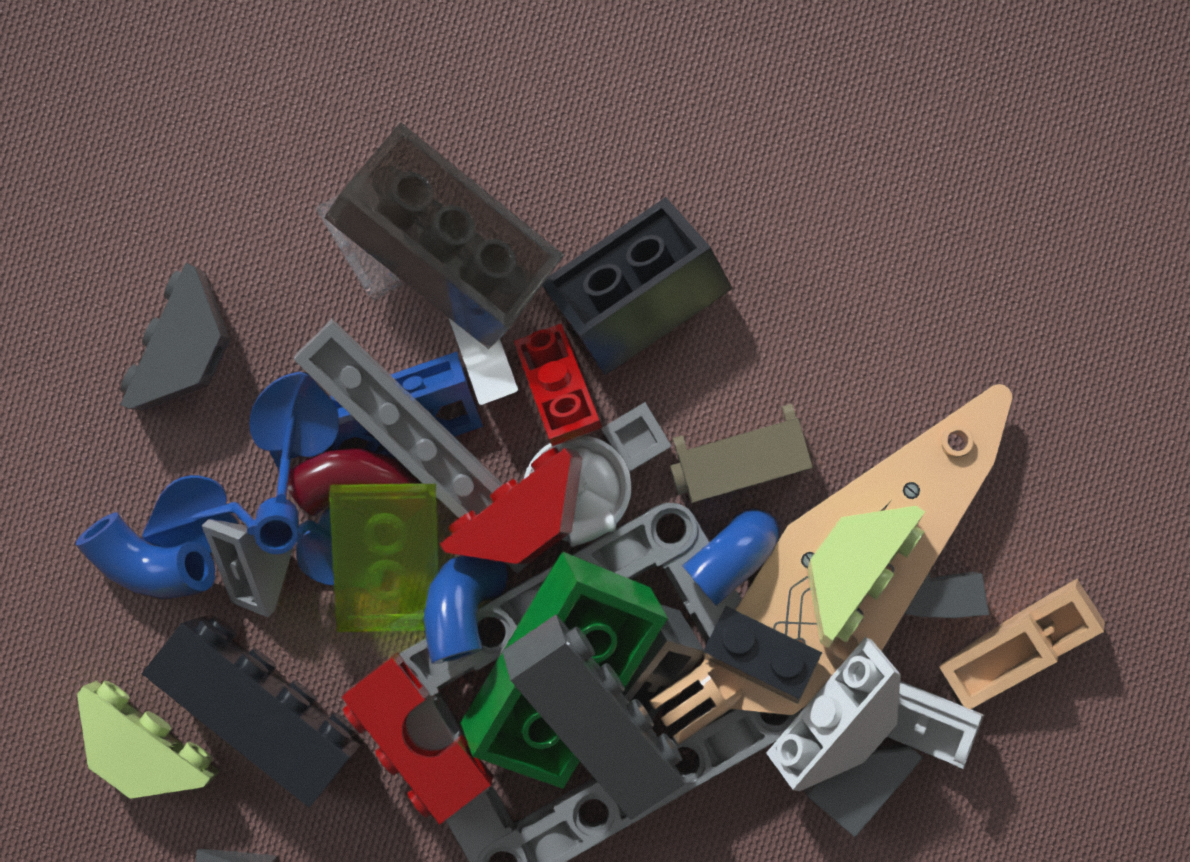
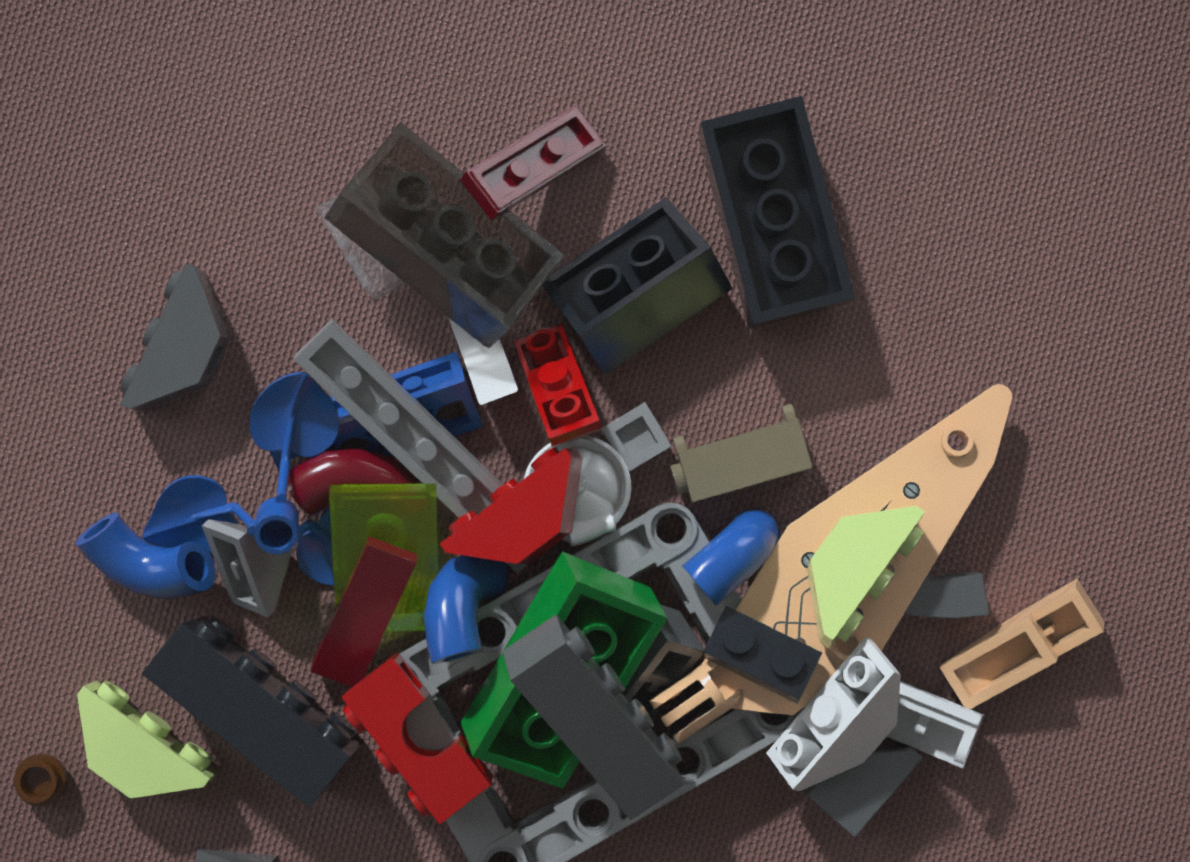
(40, 779): none -> reddish brown plate
(363, 612): none -> dark red tile
(532, 162): none -> tile
(775, 212): none -> black brick

